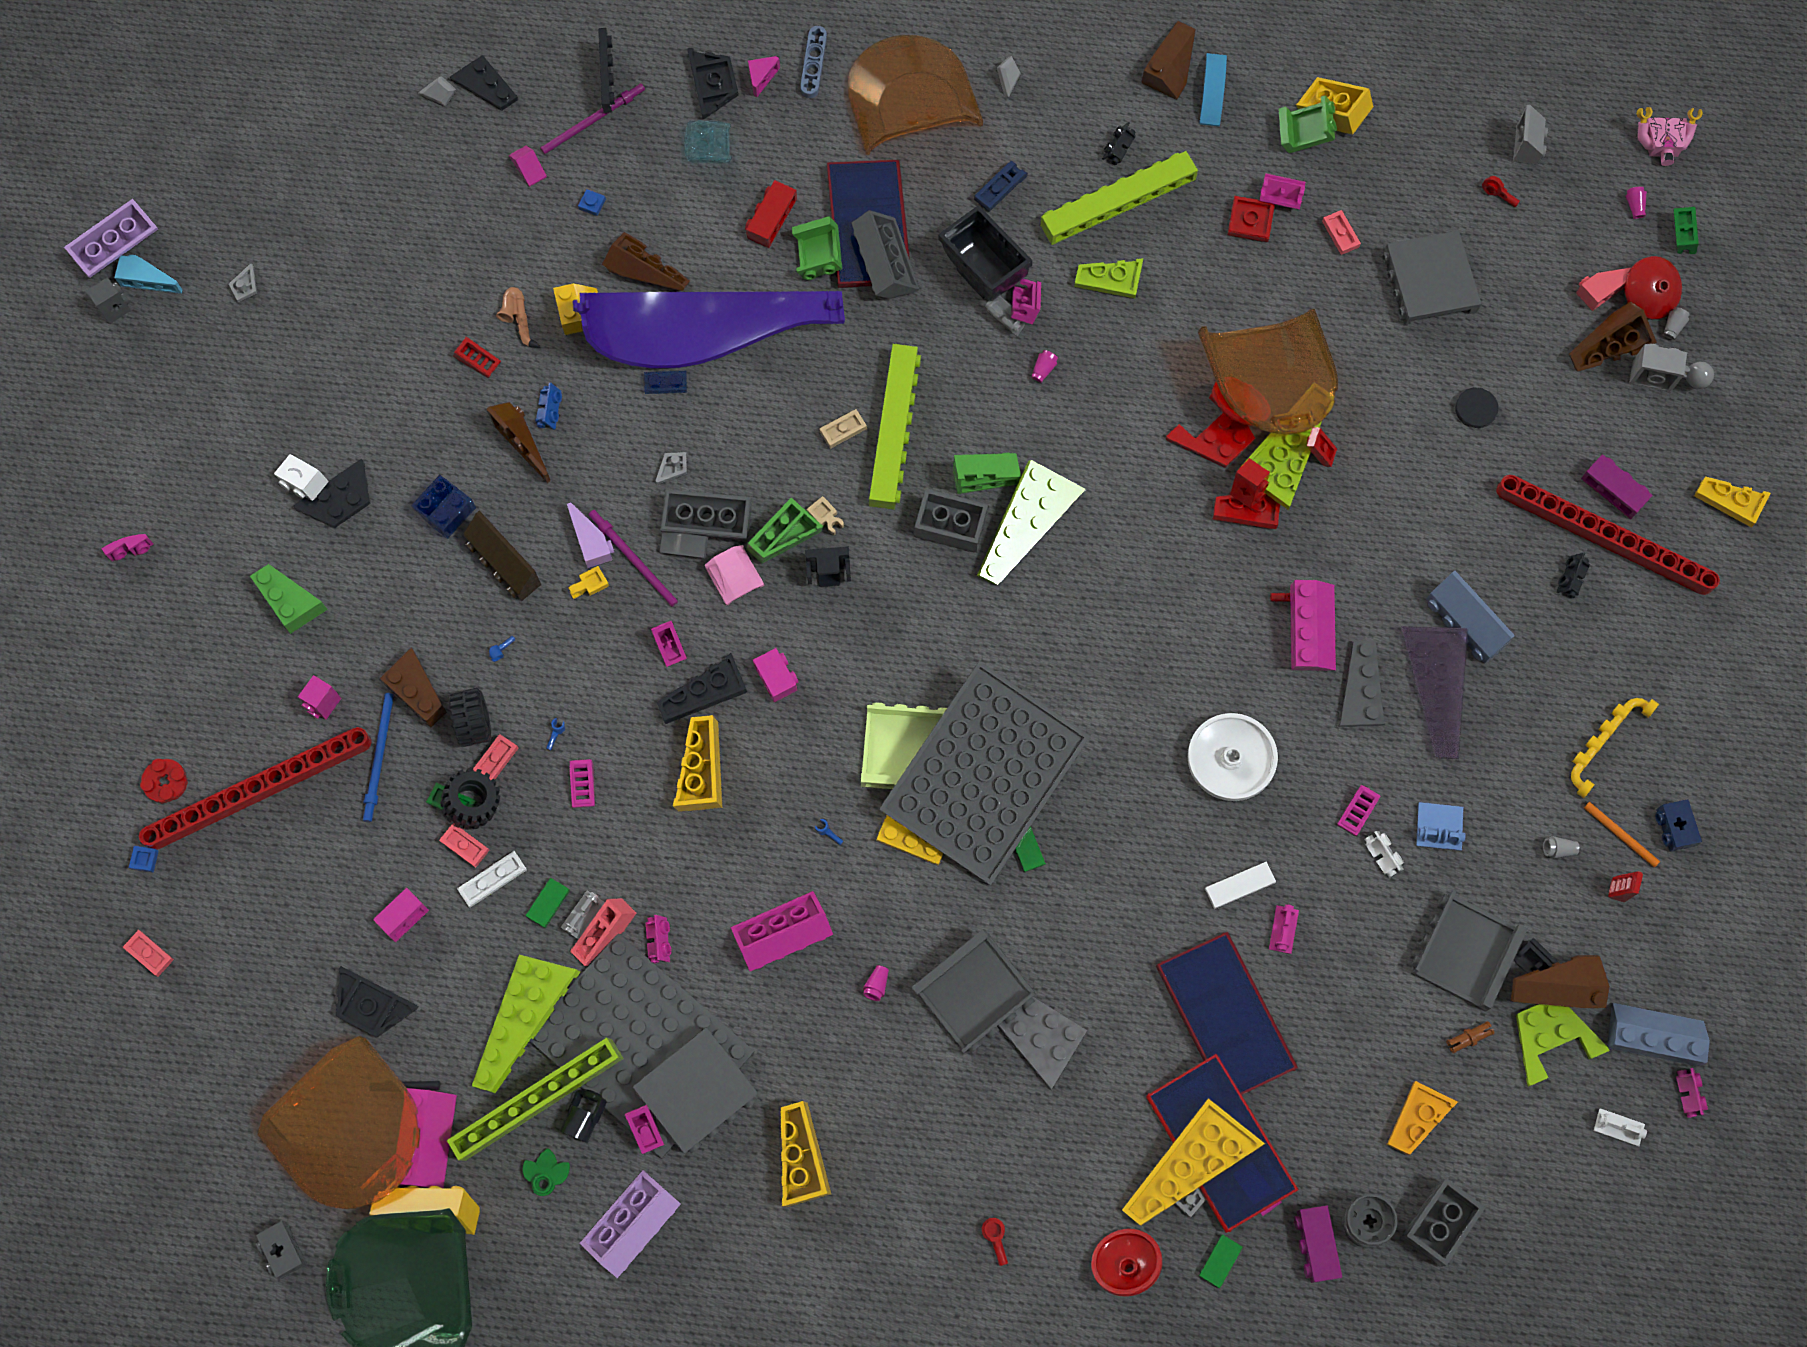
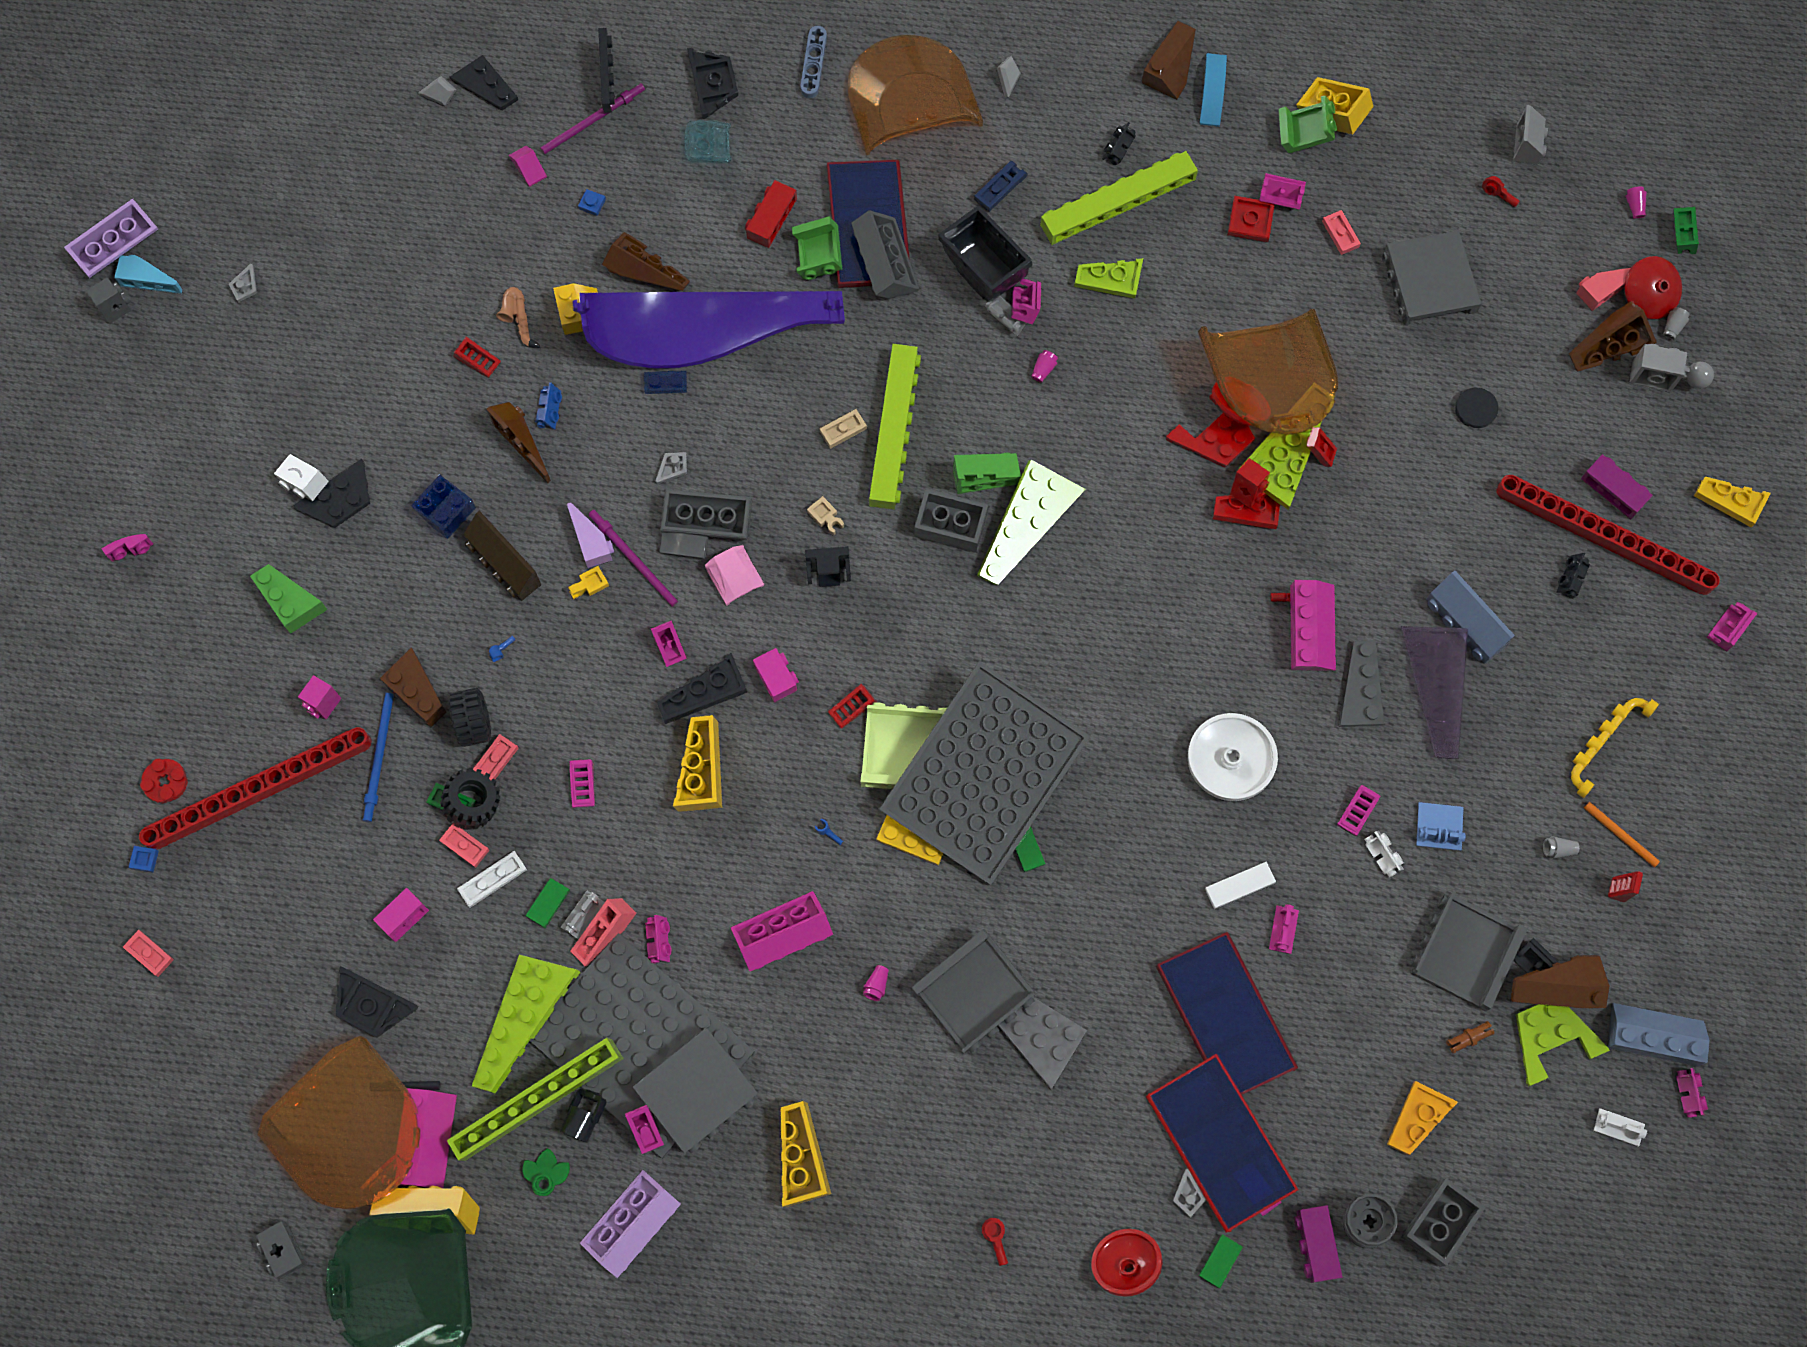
(556, 731): blue hand -> none
(762, 71): dark pink slope -> none
(783, 531): bright green wedge -> none
(847, 700): none -> red slope
(1200, 1153): yellow wing -> none
(1666, 135): bright pink torso -> none
(1682, 815): dark blue brick -> none
(1731, 626): none -> dark pink hinge

